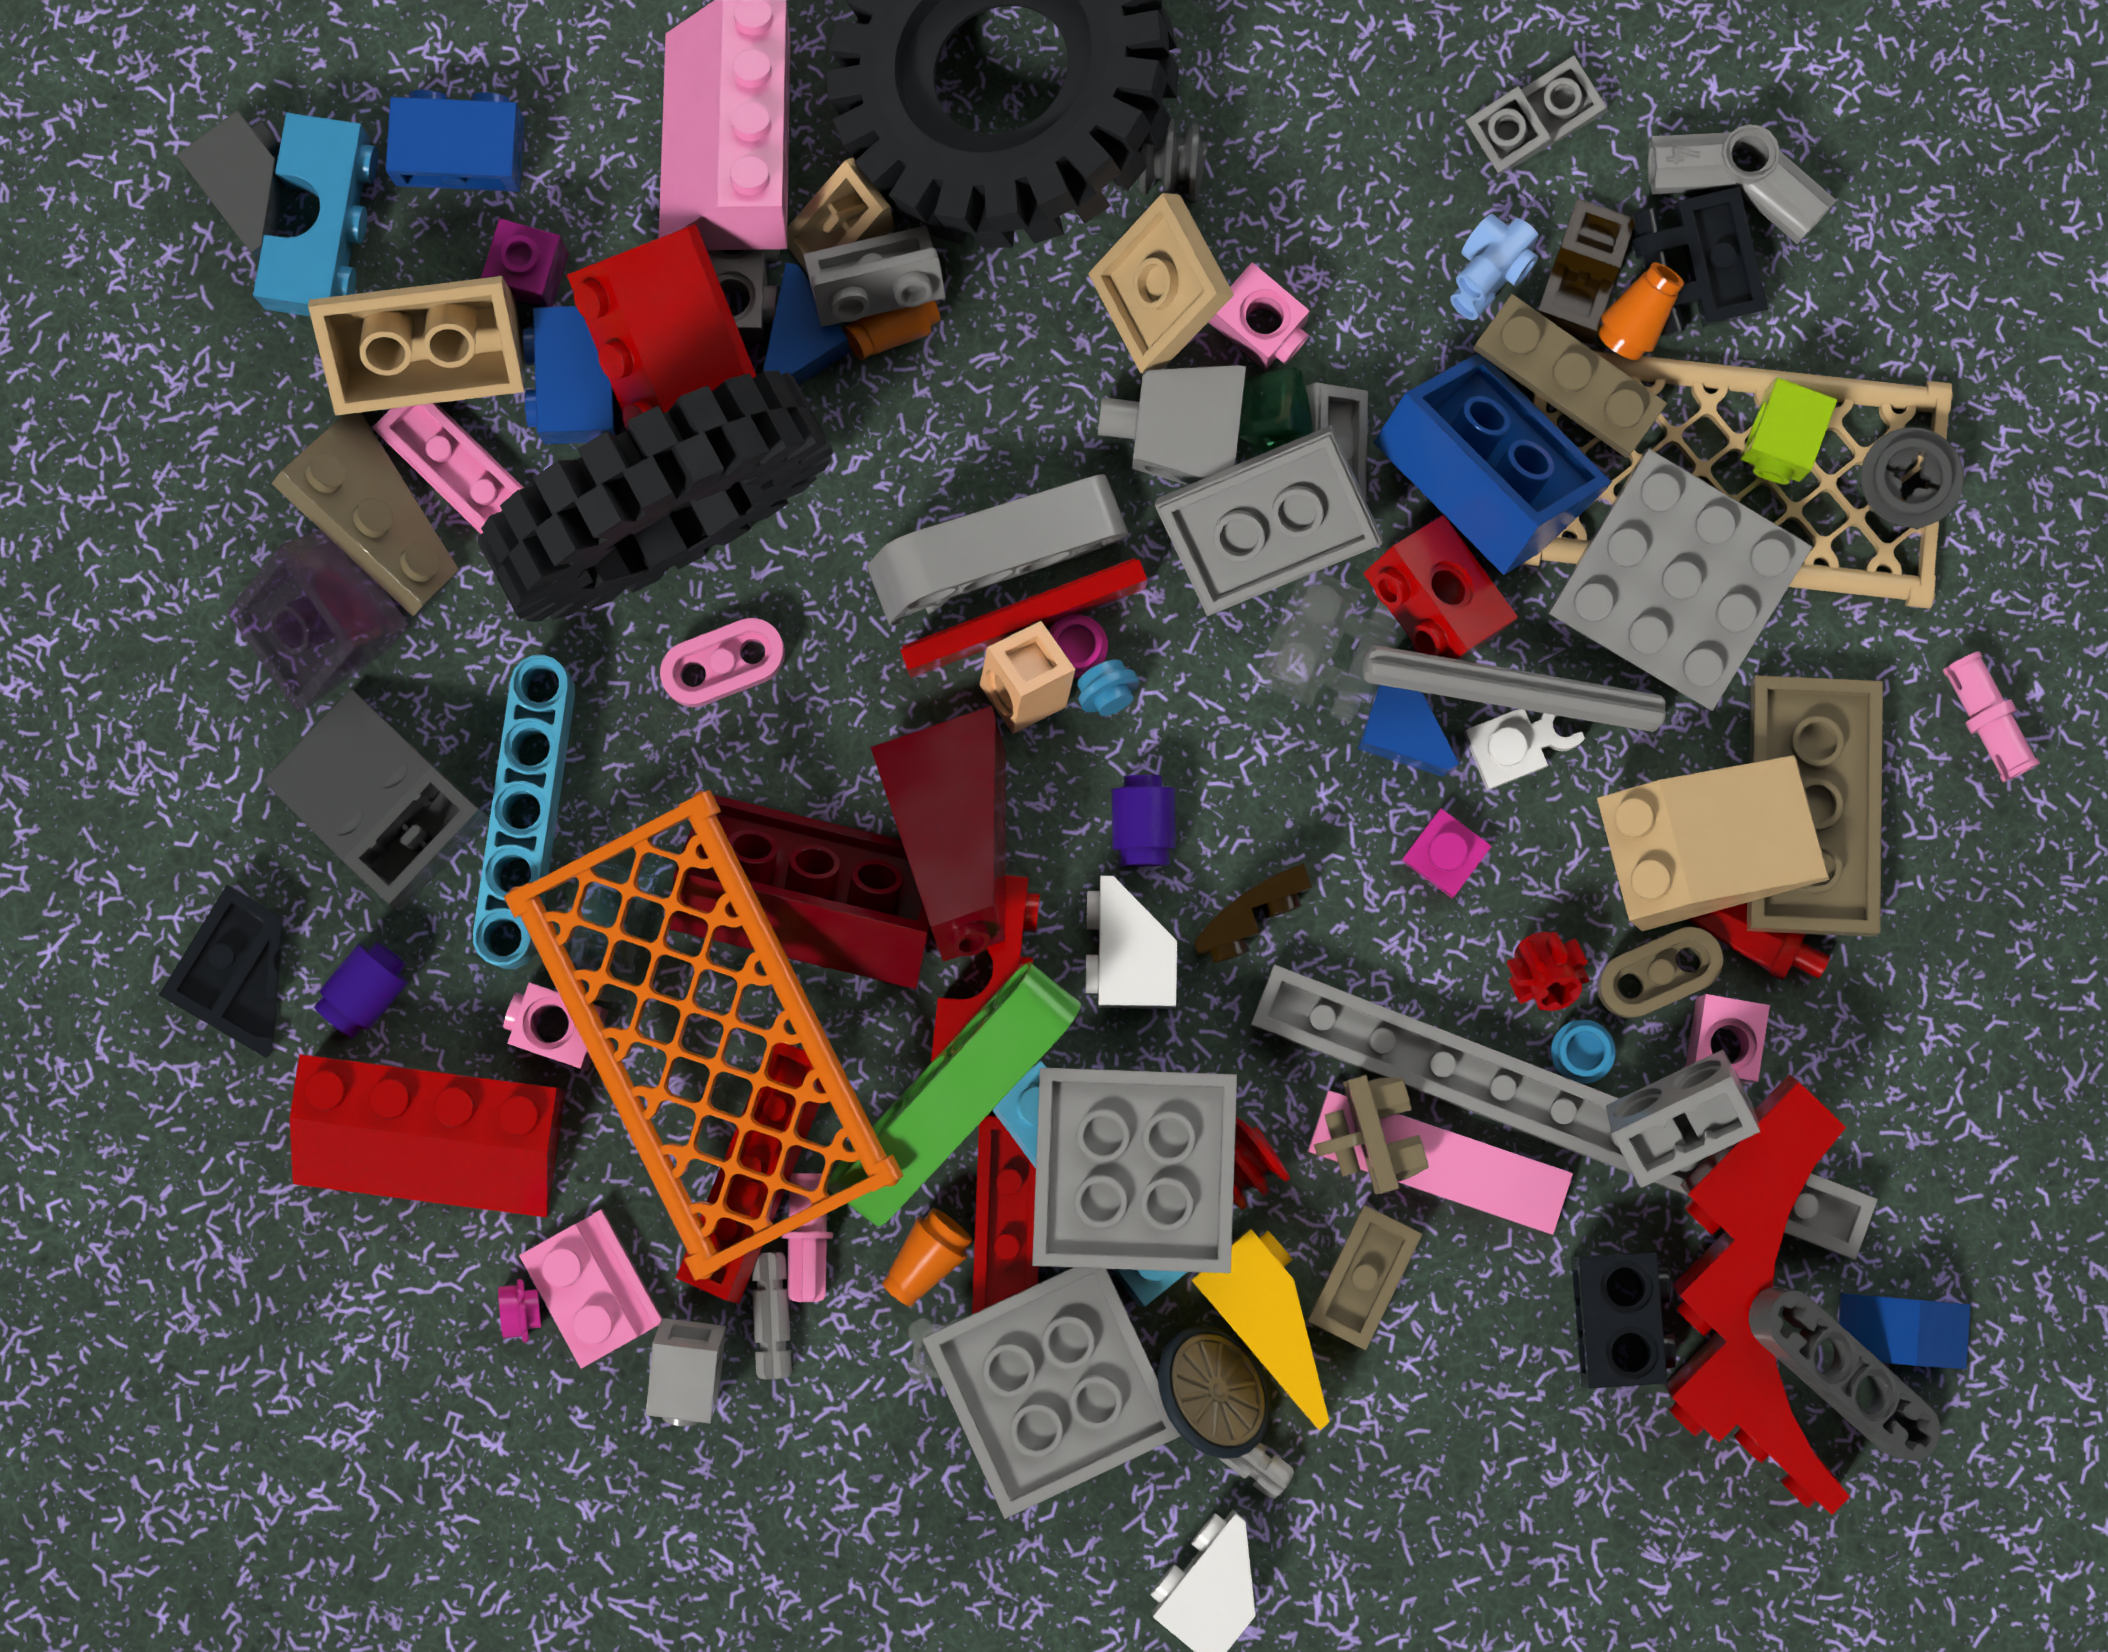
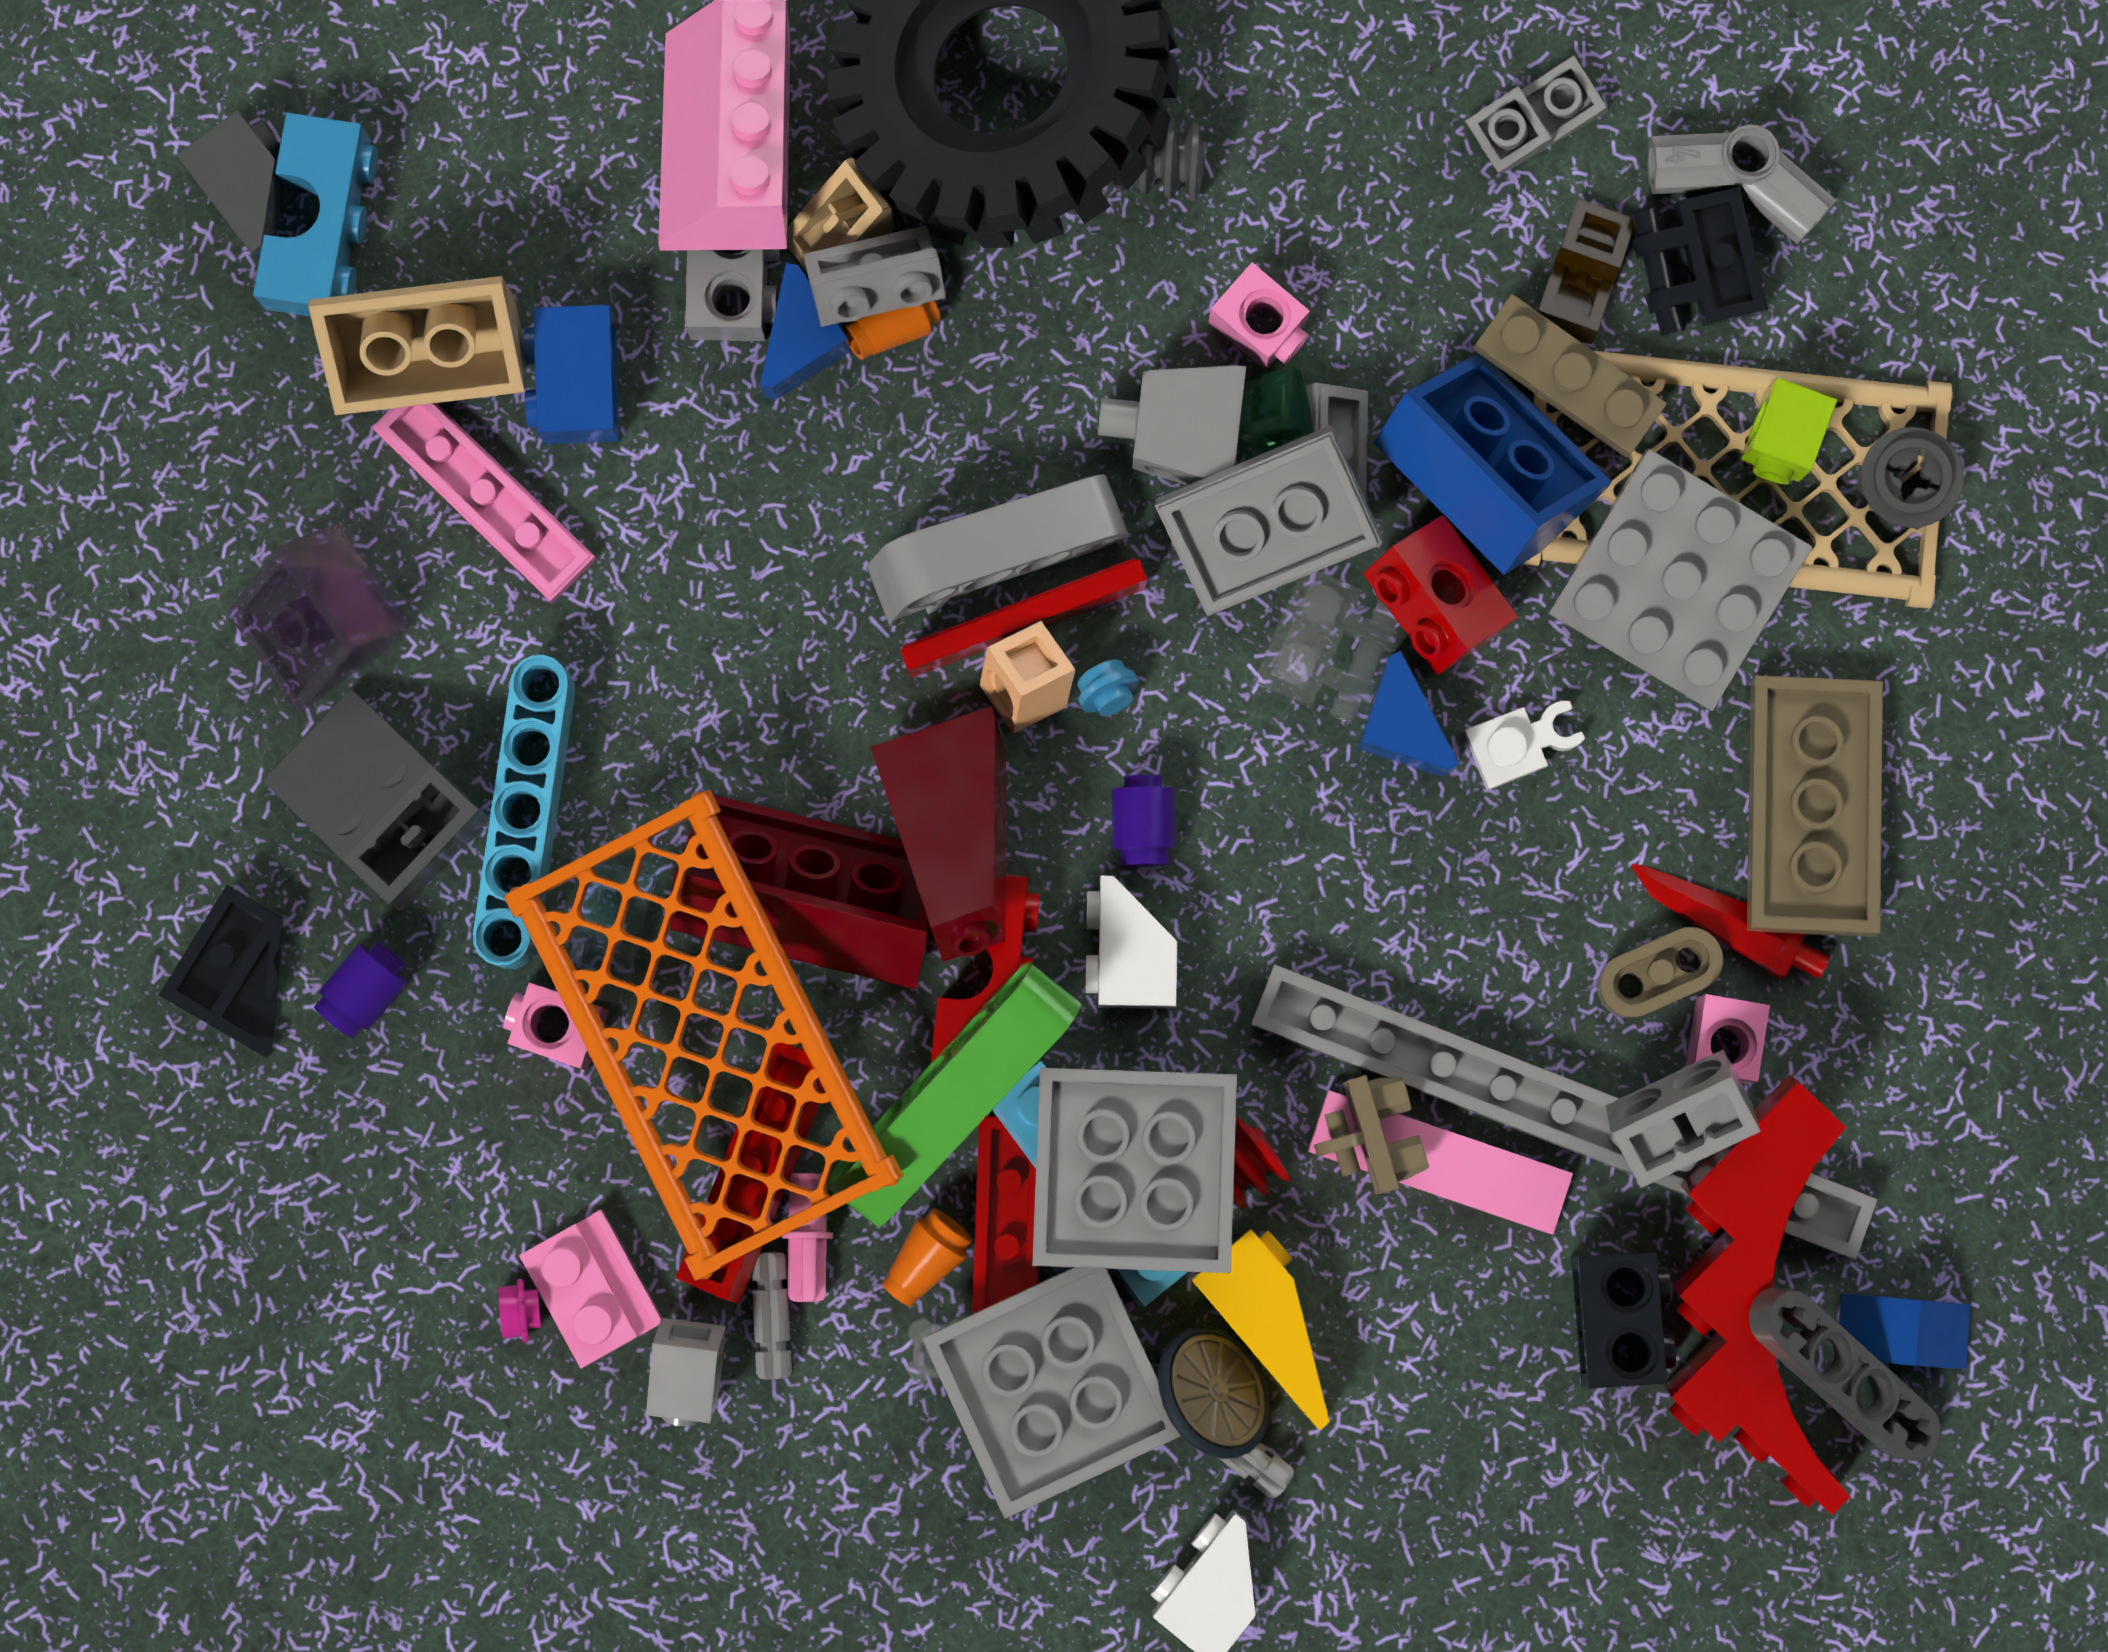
(368, 511): dark tan wing -> none
(424, 1135): red slope -> none
(455, 142): blue brick -> none
(528, 262): magenta brick -> none
(654, 495): black tyre -> none
(660, 322): red slope -> none
(721, 658): bright pink plate -> none
(1081, 641): dark pink plate -> none
(1160, 283): tan tile -> none
(1229, 930): dark brown slope -> none
(1364, 1277): dark tan plate -> none
(1446, 853): dark pink plate -> none
(1496, 256): light blue plate -> none
(1513, 688): light grey axle -> none
(1548, 971): red gear -> none
(1582, 1051): dark azure plate -> none
(1640, 313): orange cone -> none
(1711, 840): tan slope -> none
(1991, 716): bright pink pin -> none

